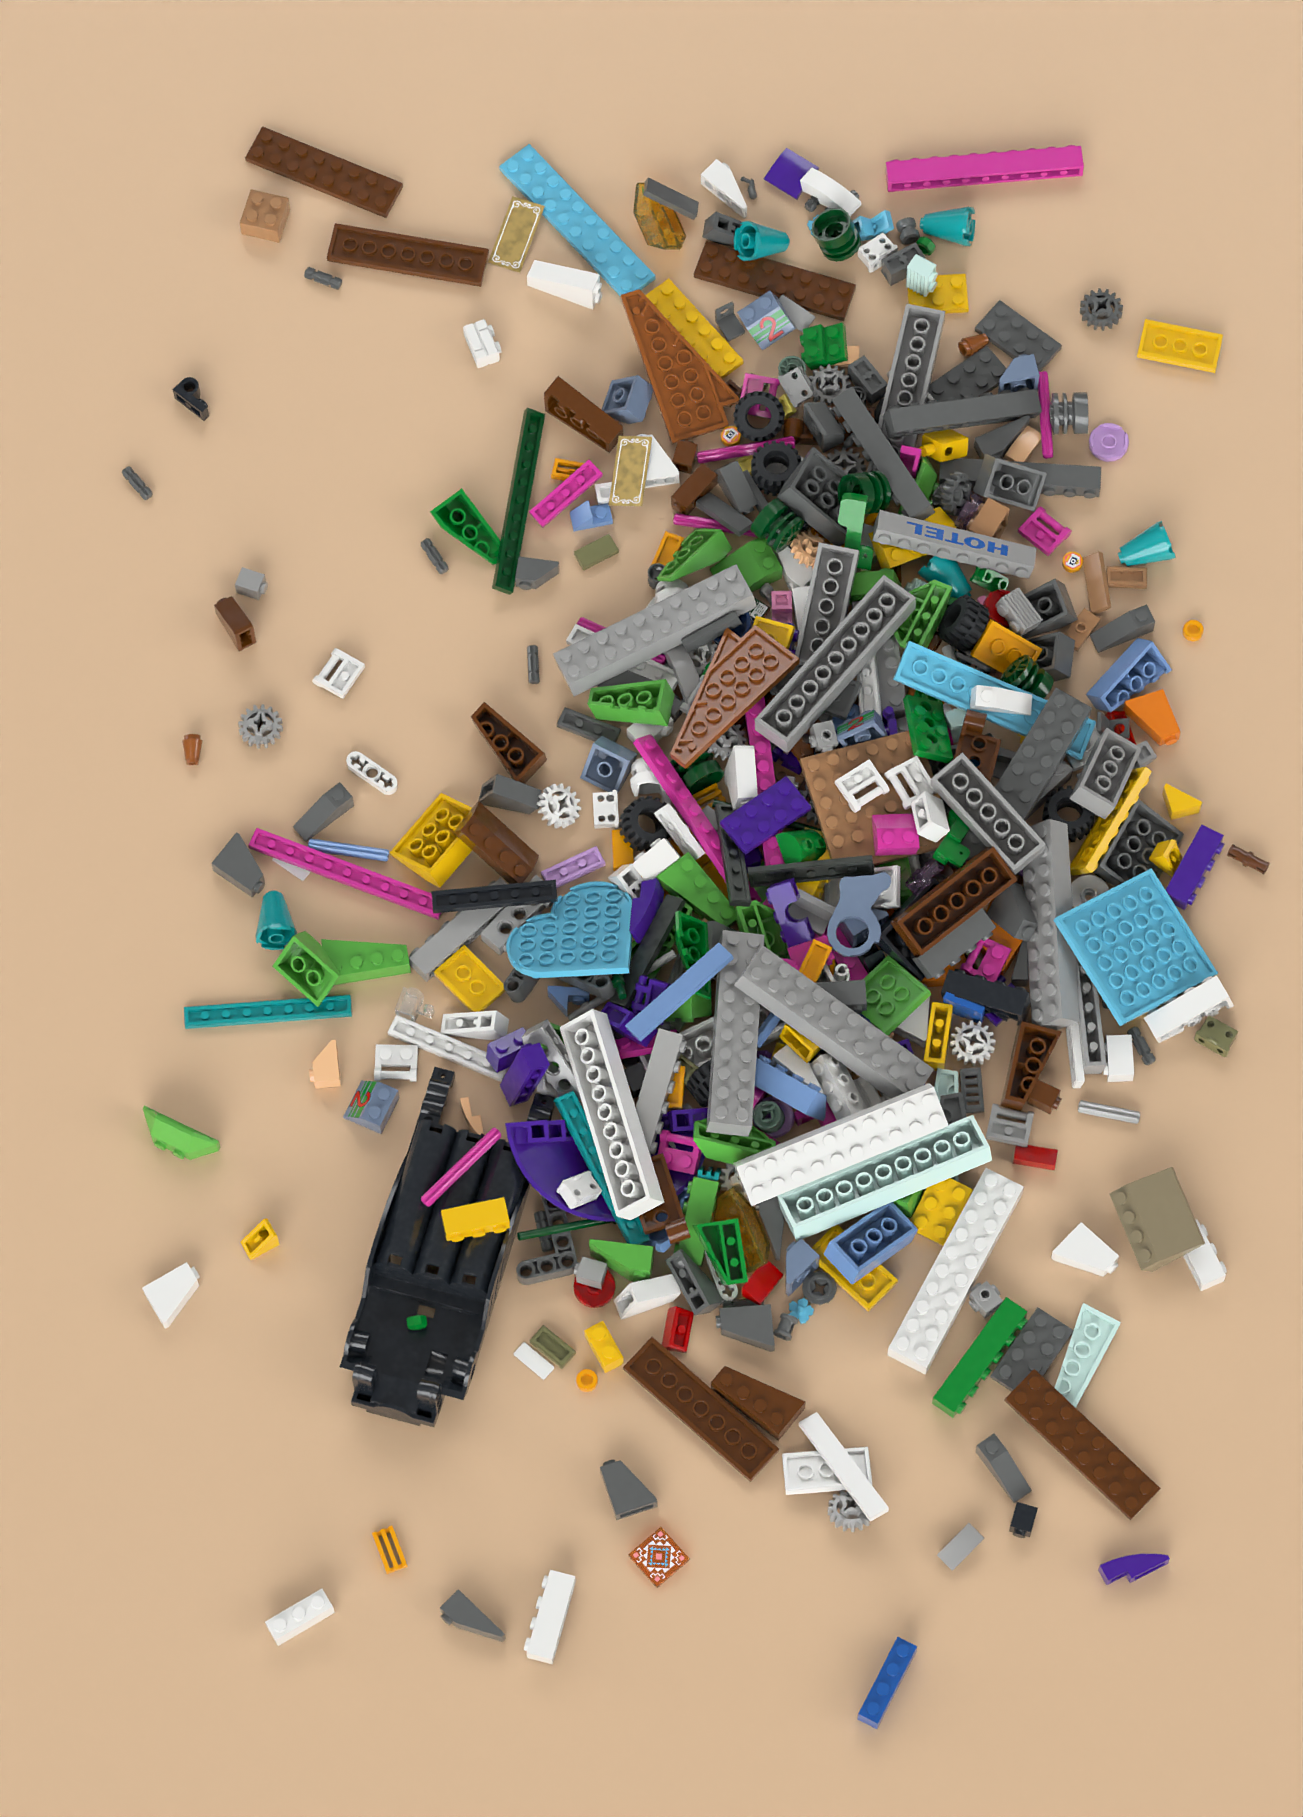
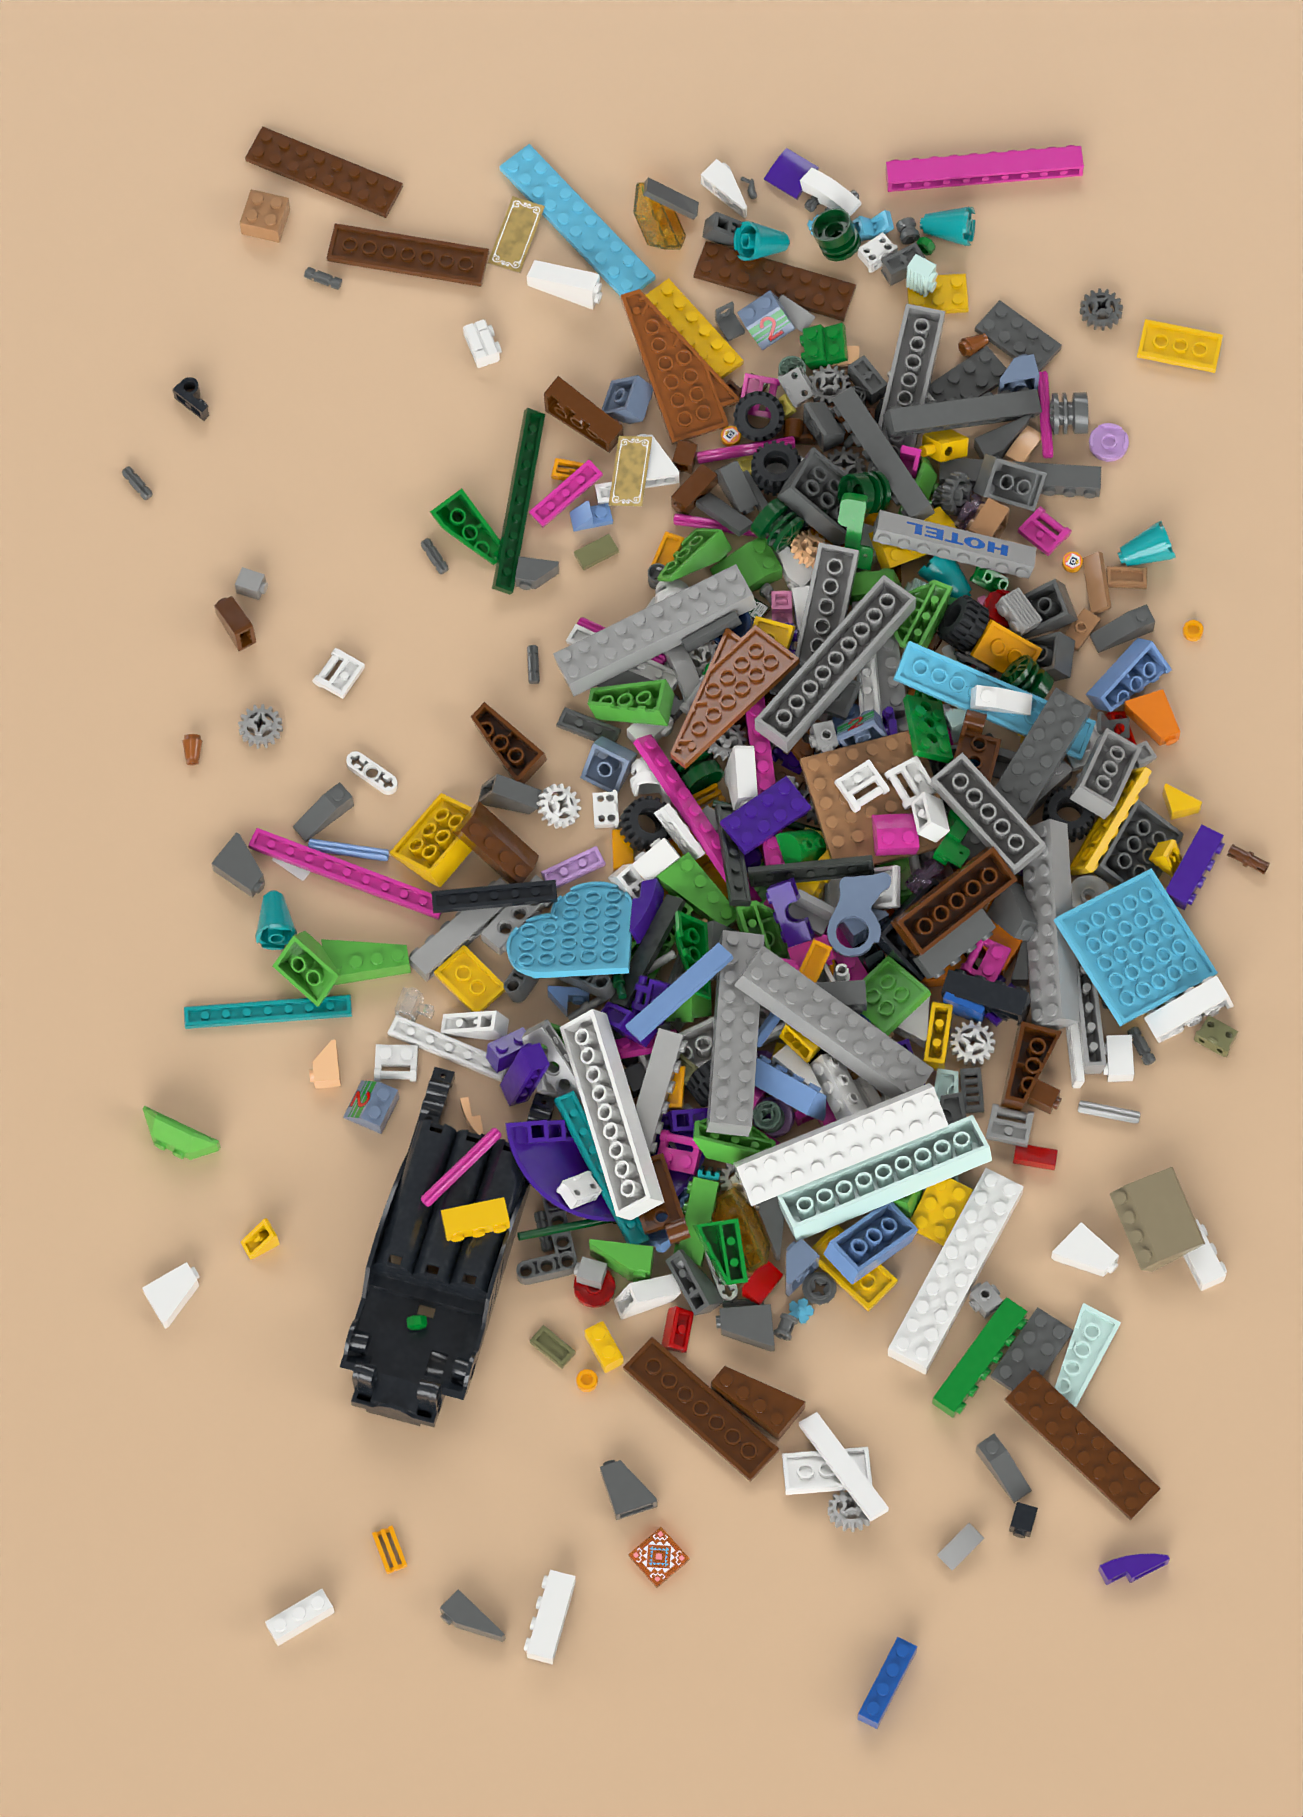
(533, 1360): white sticker -> none

